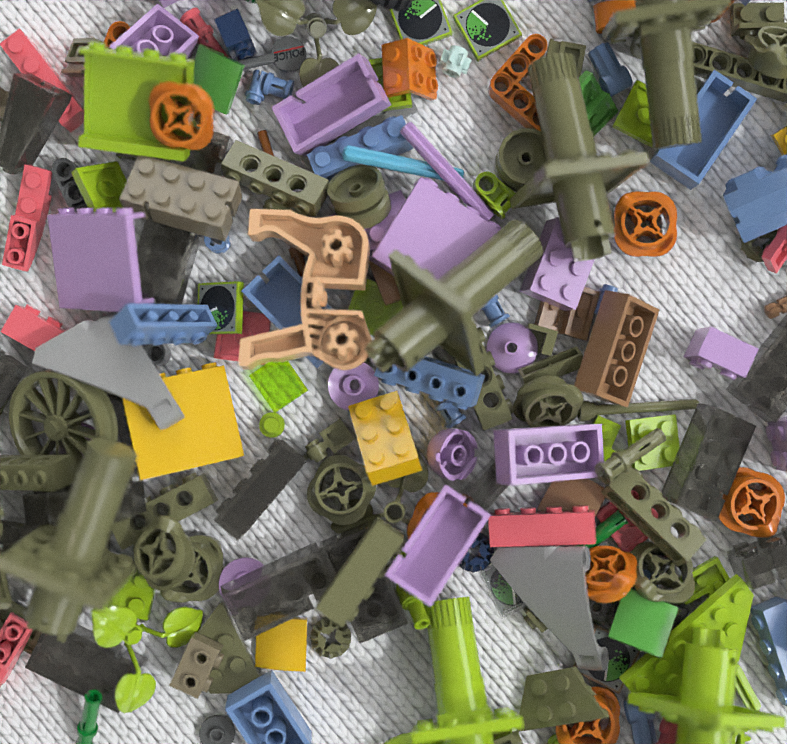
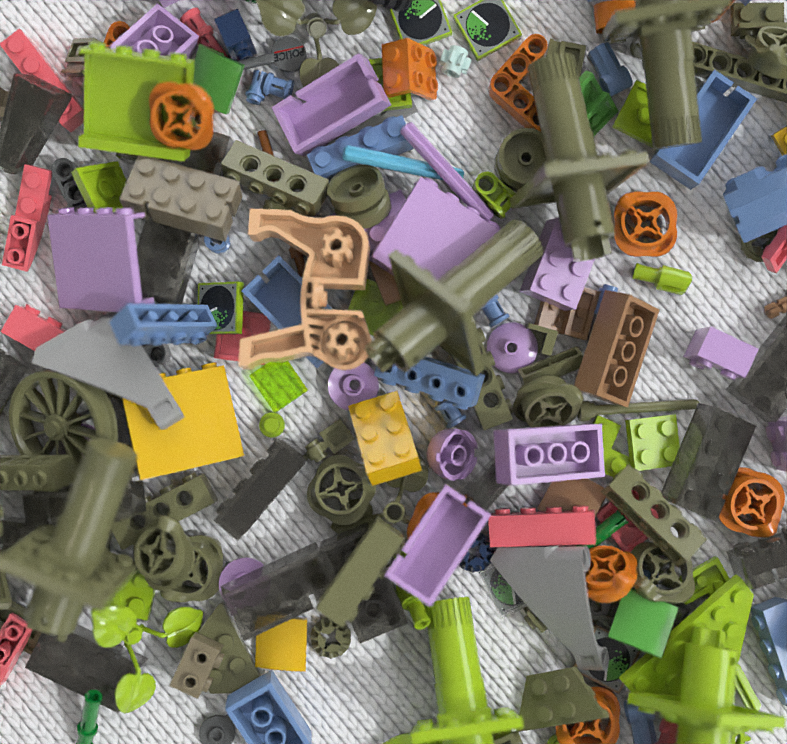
(621, 460): olive pin -> none
(664, 278): none -> lime arm

